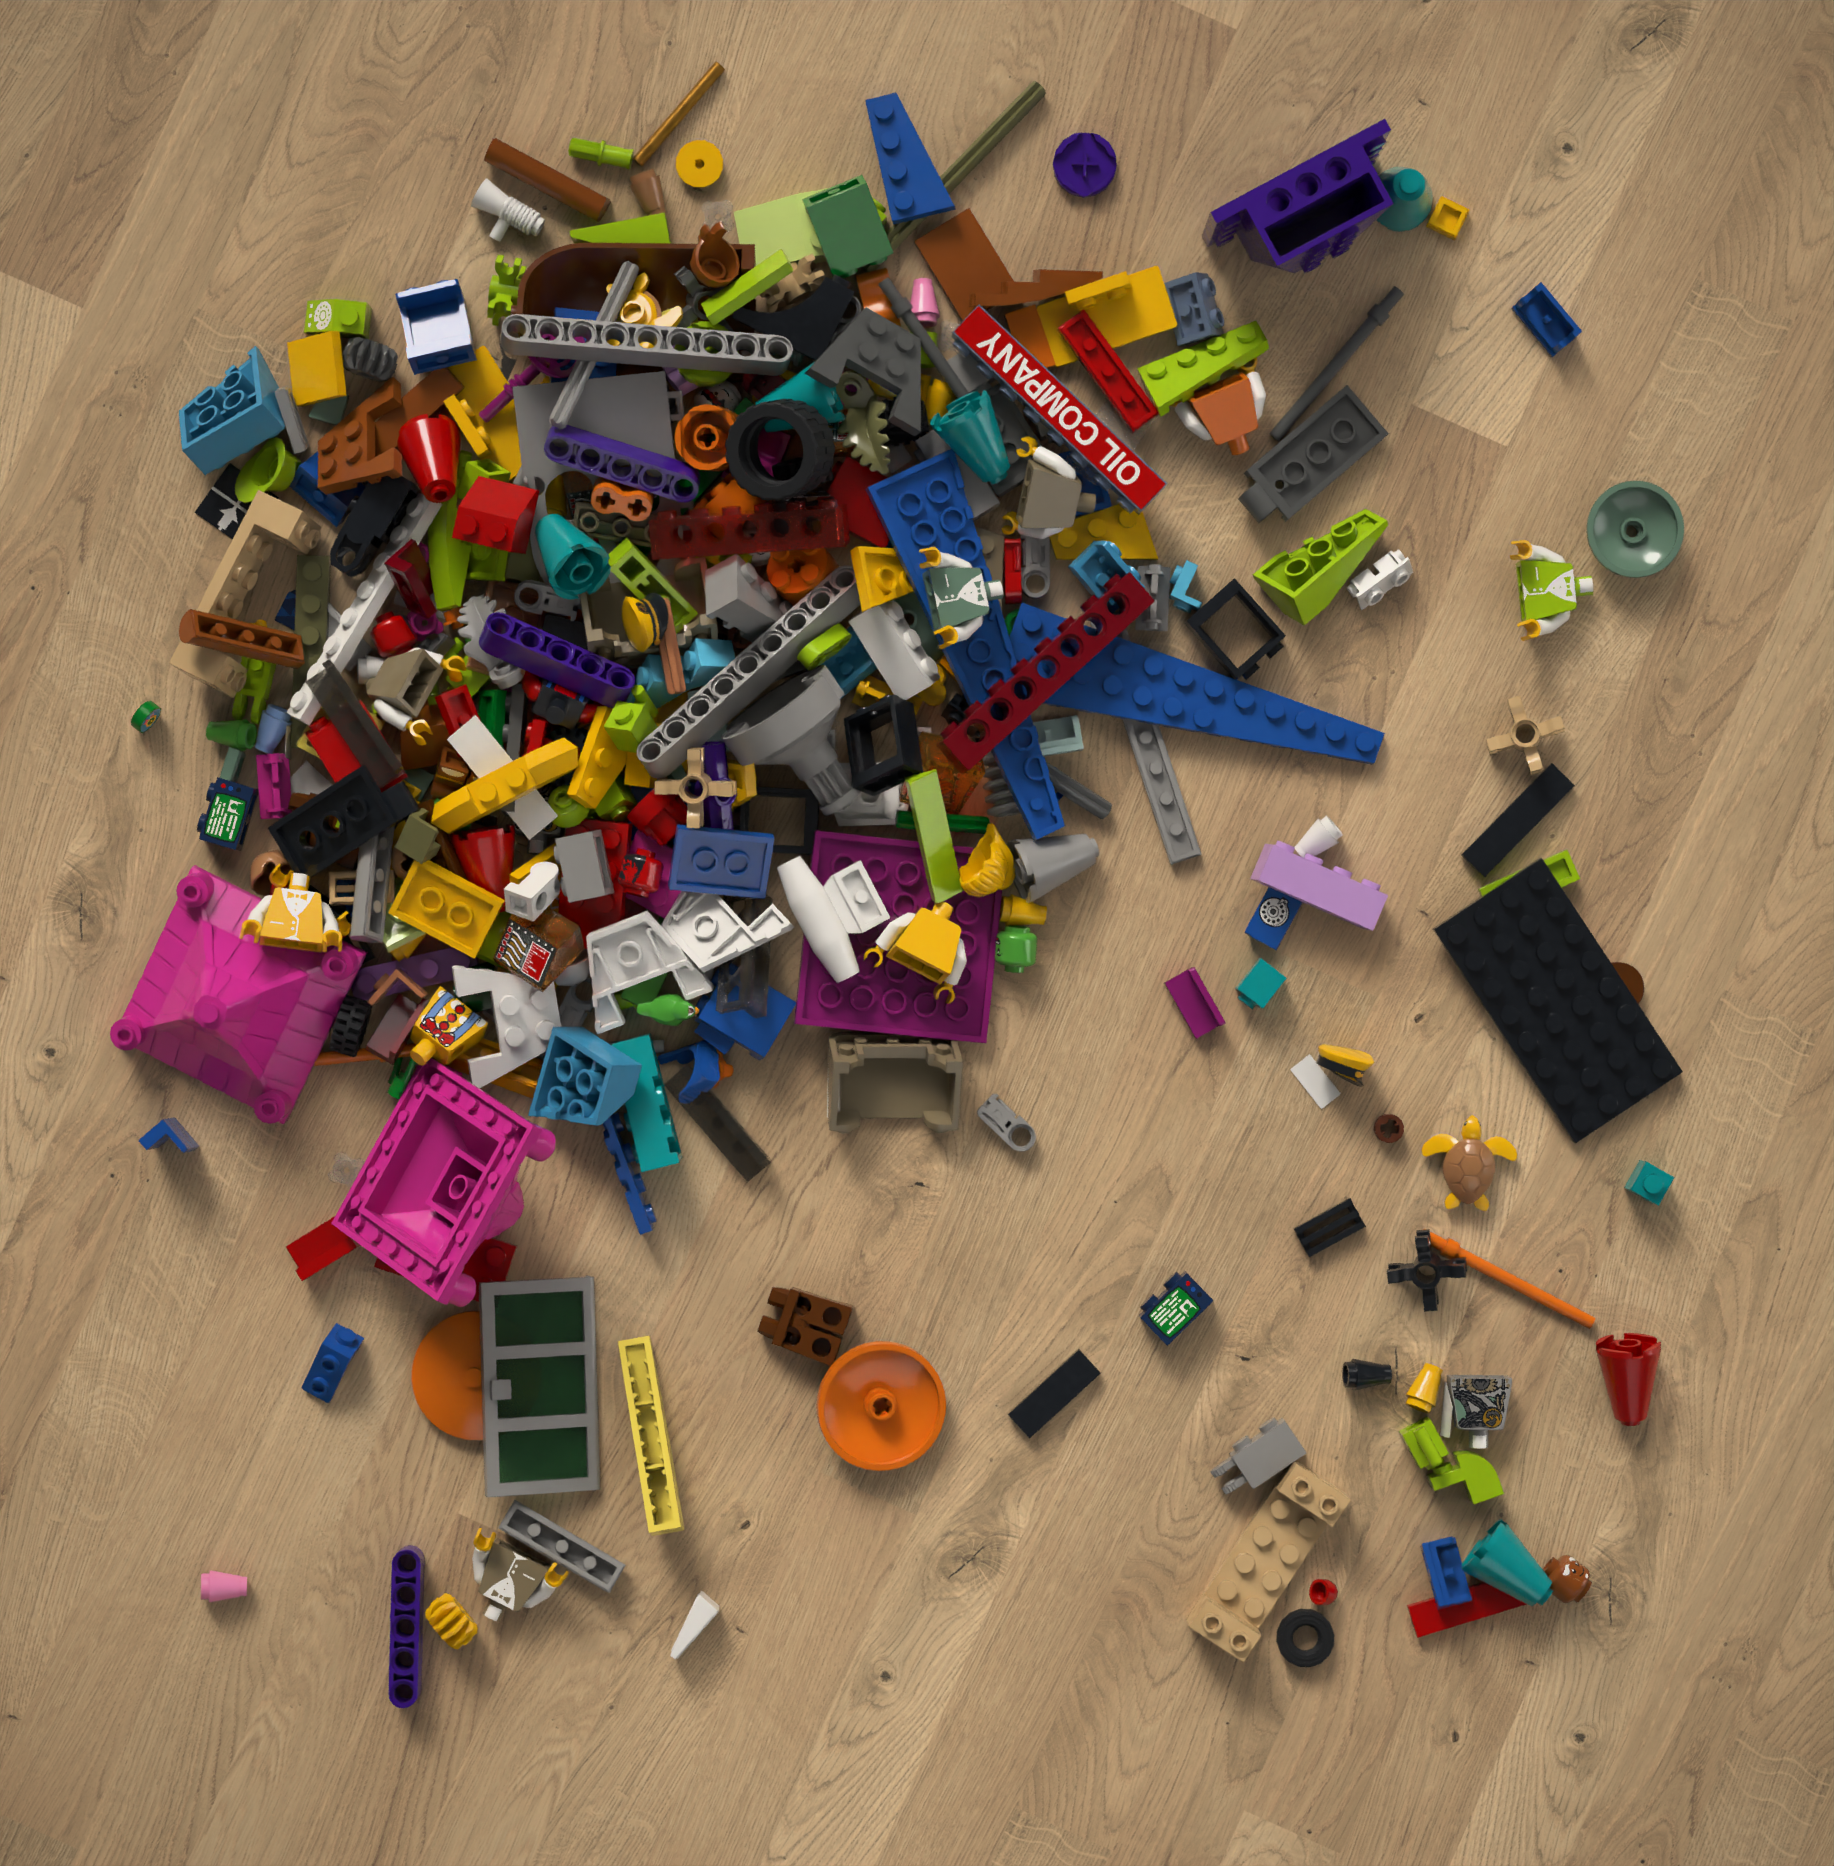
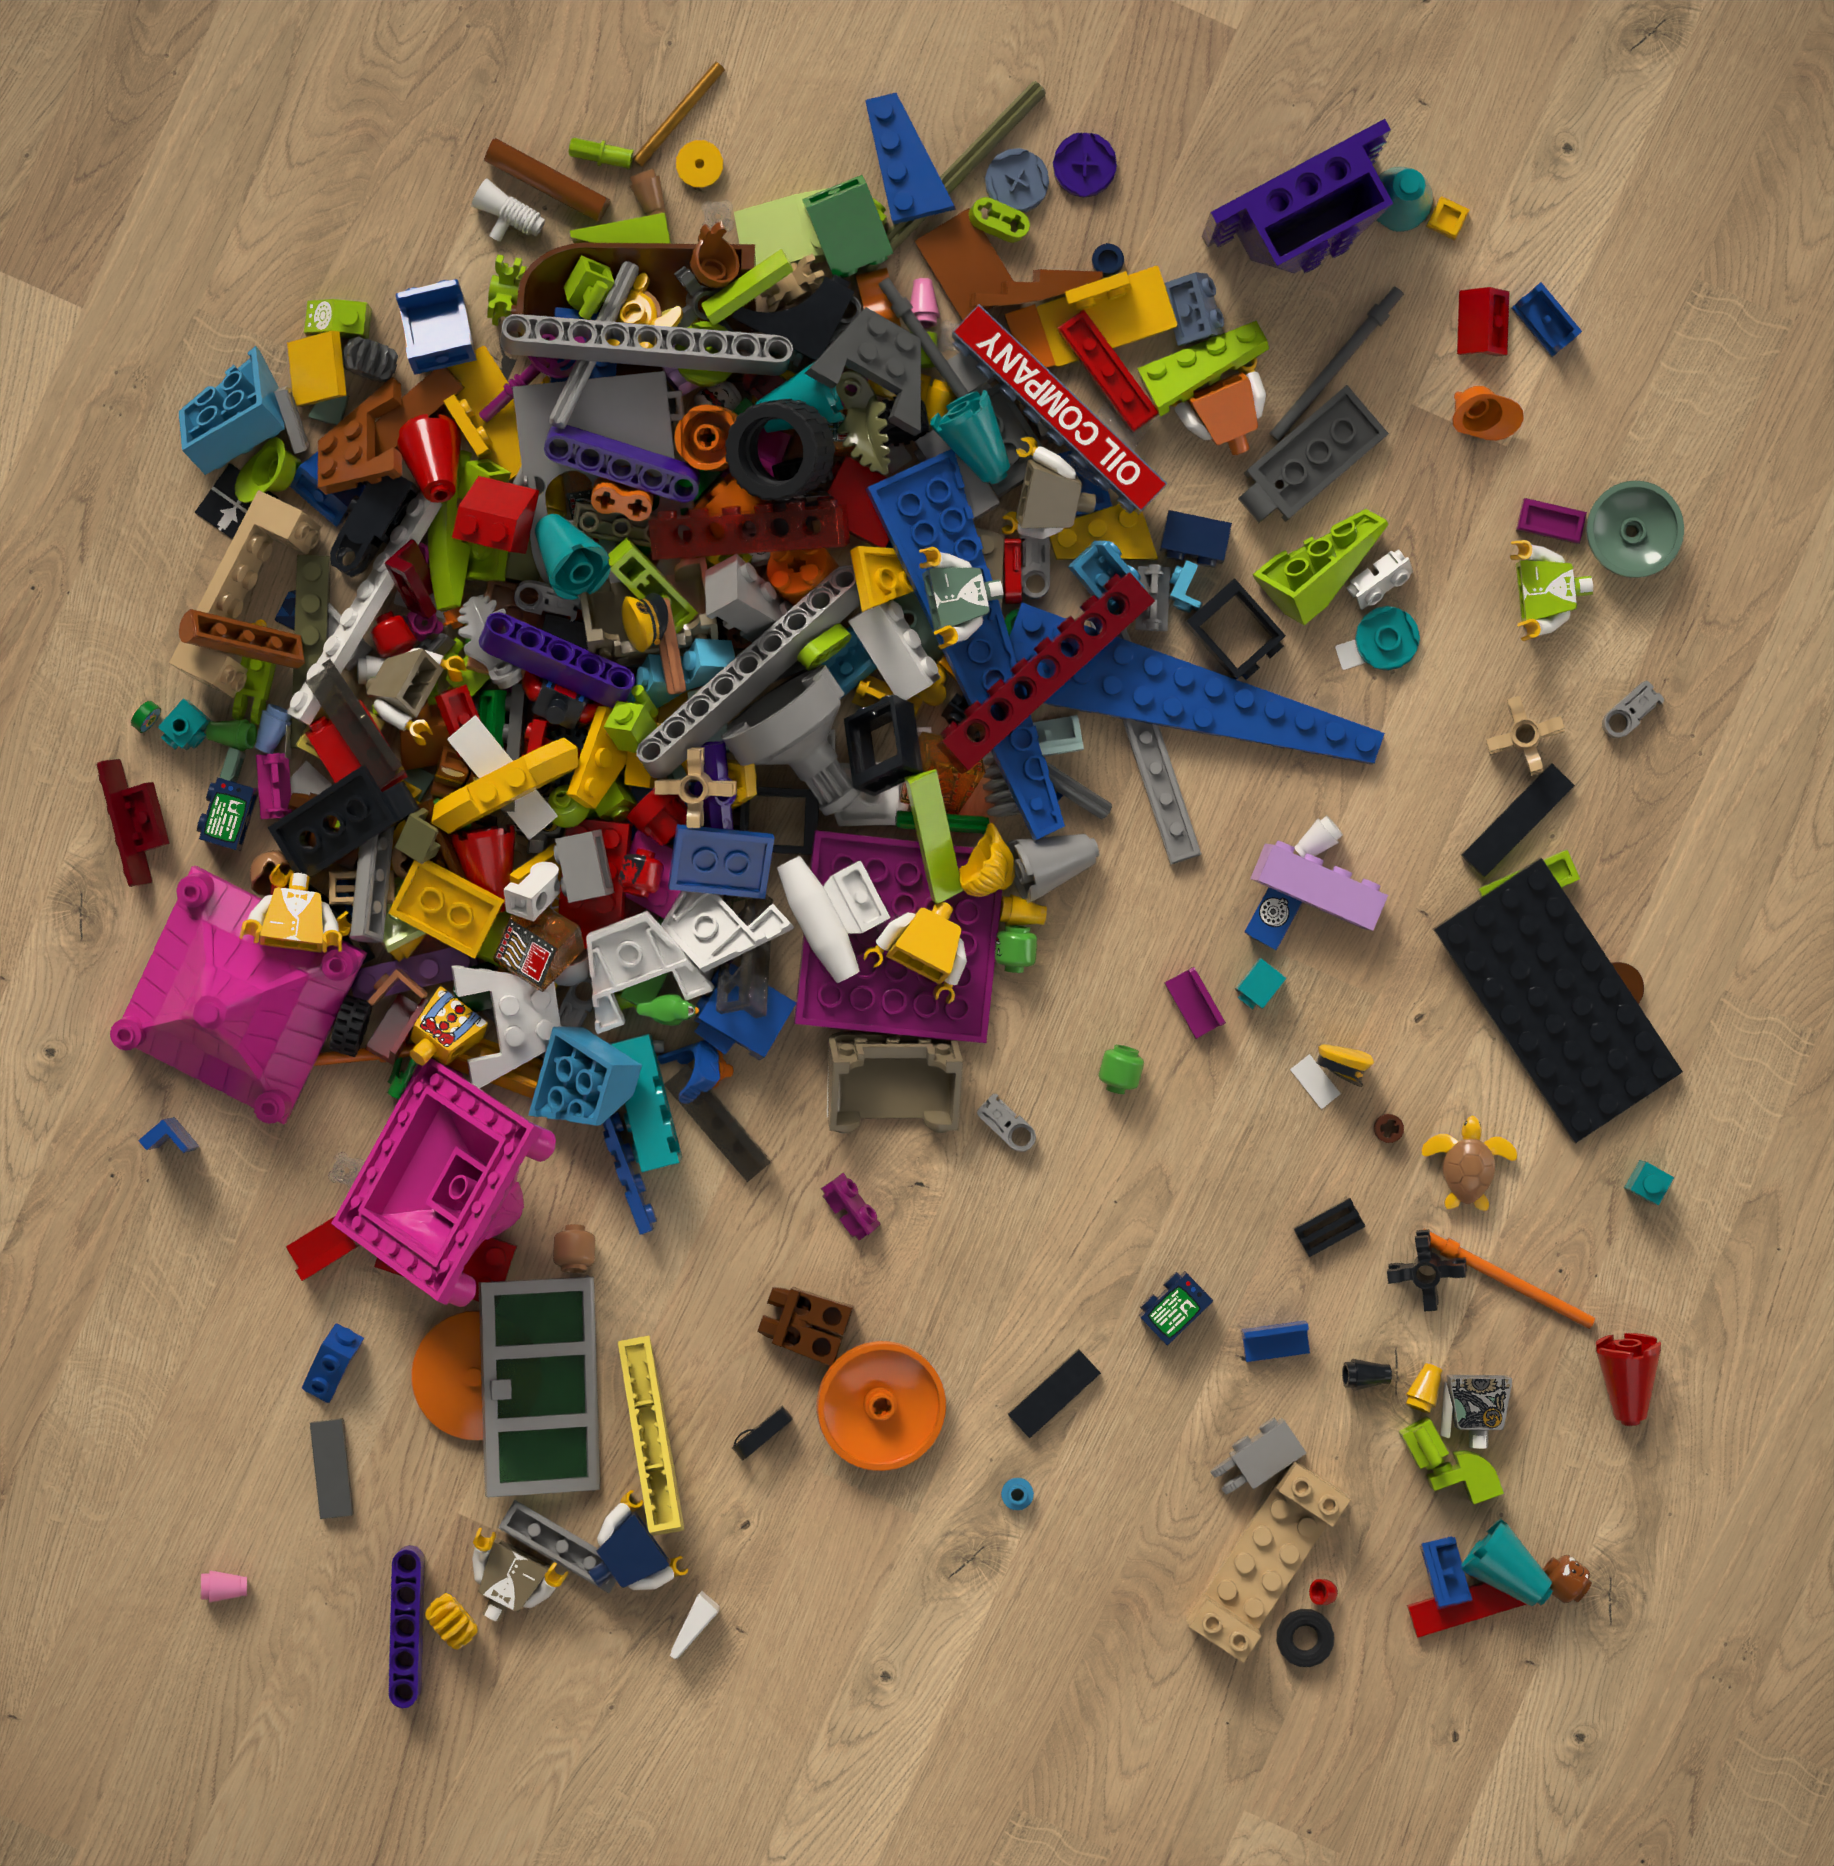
(134, 819): none -> dark red bracket
(184, 726): none -> teal brick
(331, 1468): none -> dark grey tile
(574, 1249): none -> medium nougat head
(588, 286): none -> lime brick
(631, 1551): none -> dark blue torso
(761, 1433): none -> black piece
(844, 1193): none -> magenta hinge
(999, 219): none -> lime beam
(1017, 179): none -> sand blue tile
(1017, 1483): none -> dark azure plate
(1108, 259): none -> dark blue tile
(1121, 1069): none -> bright green head
(1195, 538): none -> dark blue brick
(1275, 1341): none -> blue panel
(1348, 655): none -> white sticker
(1387, 638): none -> teal tile
(1483, 321): none -> red panel
(1485, 414): none -> orange piece
(1551, 521): none -> magenta tile
(1633, 708): none -> light grey piece

